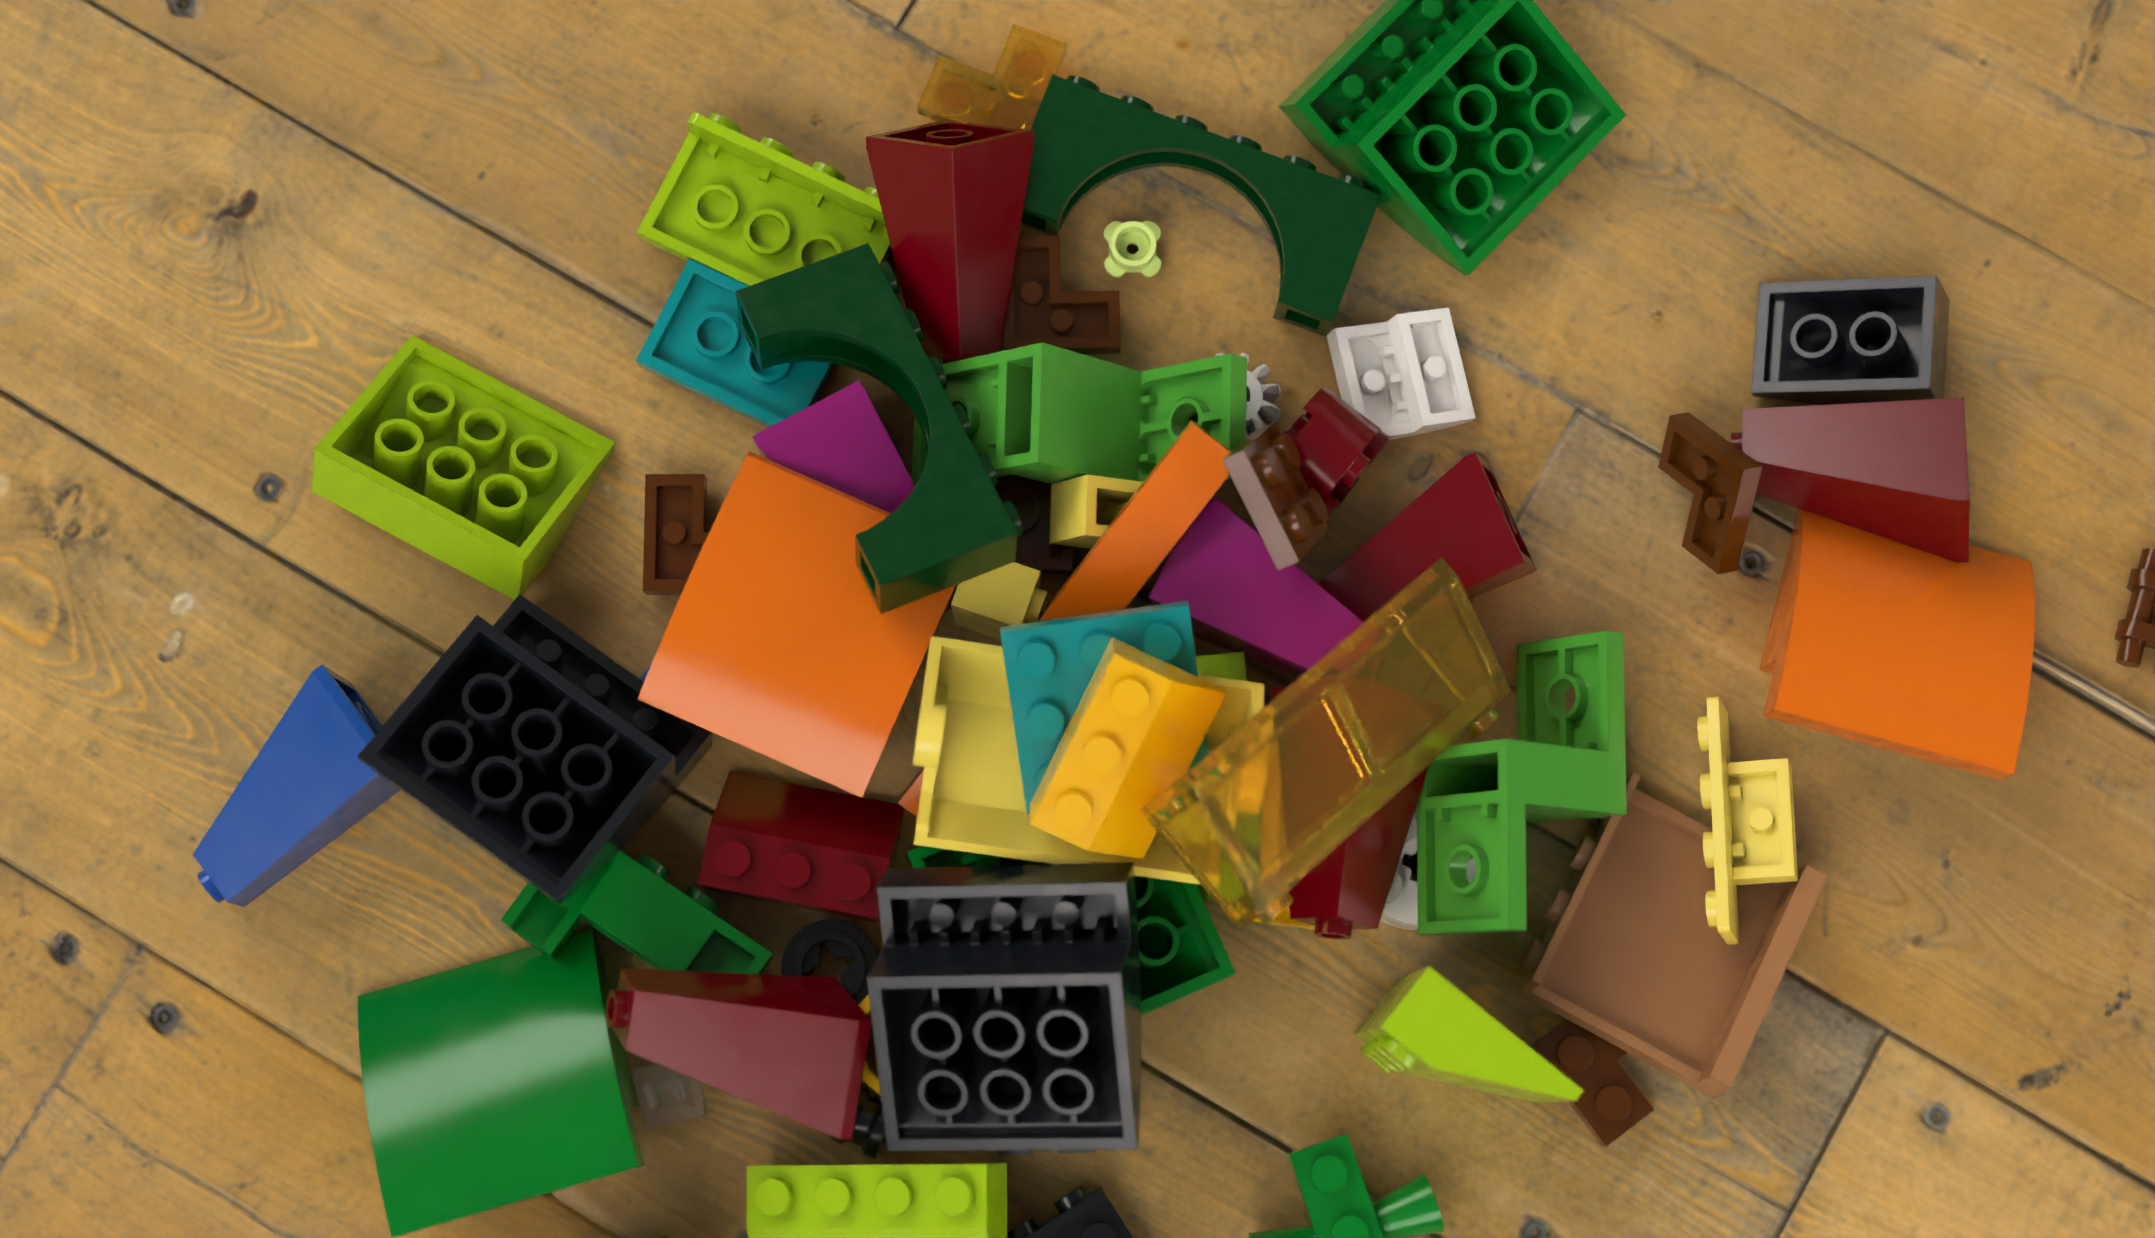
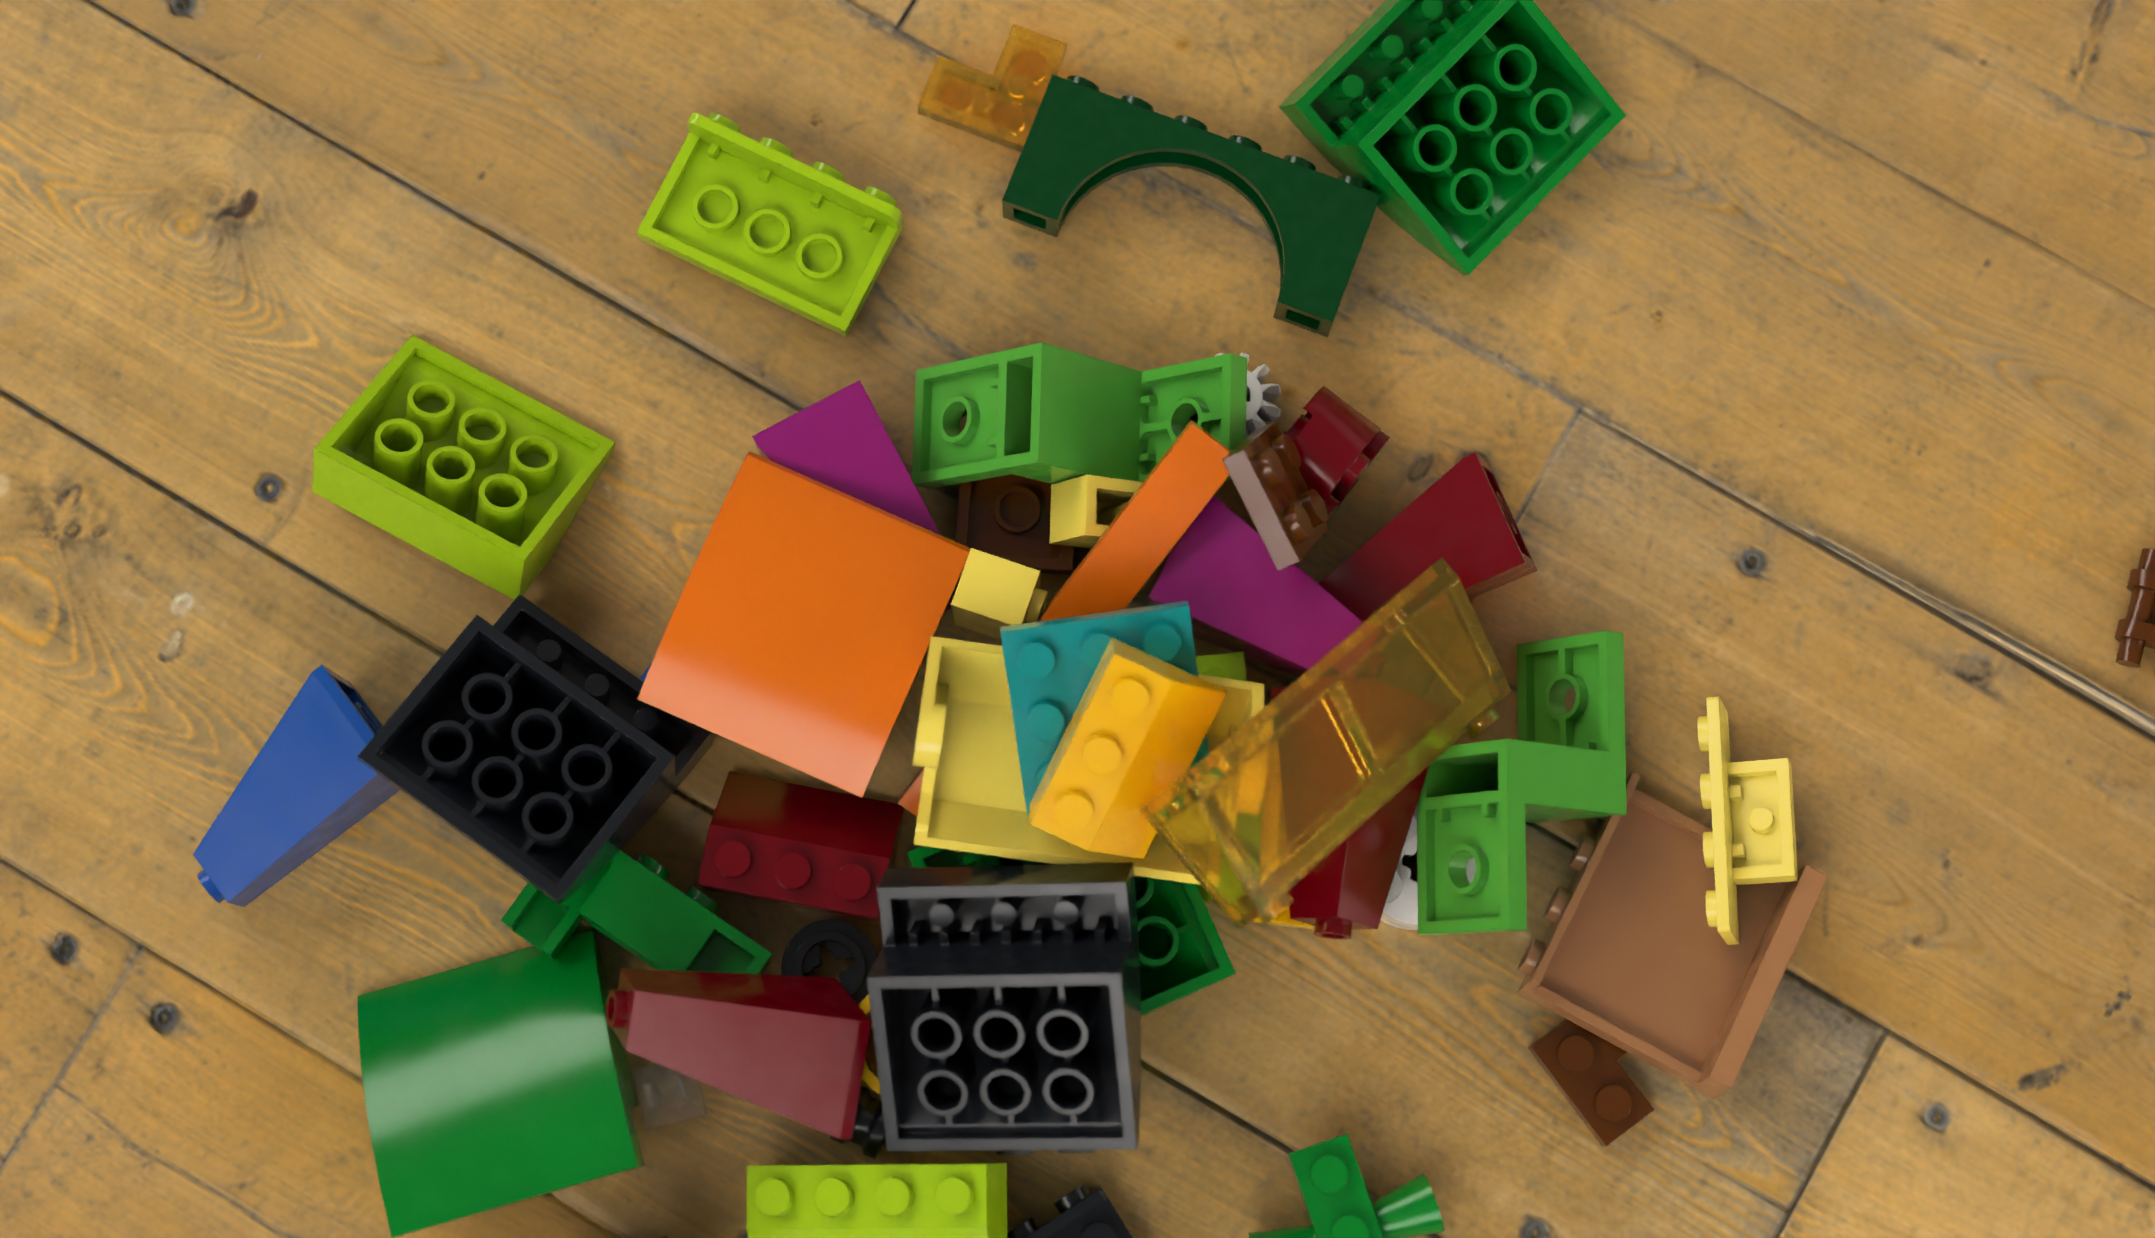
(672, 530): reddish brown plate -> none
(705, 351): teal plate -> none
(850, 317): dark green arch -> none
(954, 226): dark red slope -> none
(1042, 313): reddish brown plate -> none
(1136, 233): yellowish green plate -> none
(1403, 373): white slope -> none
(1444, 1036): lime slope -> none
(1722, 486): reddish brown plate -> none
(1851, 340): black slope -> none
(1870, 466): dark red slope -> none
(1902, 646): orange slope -> none

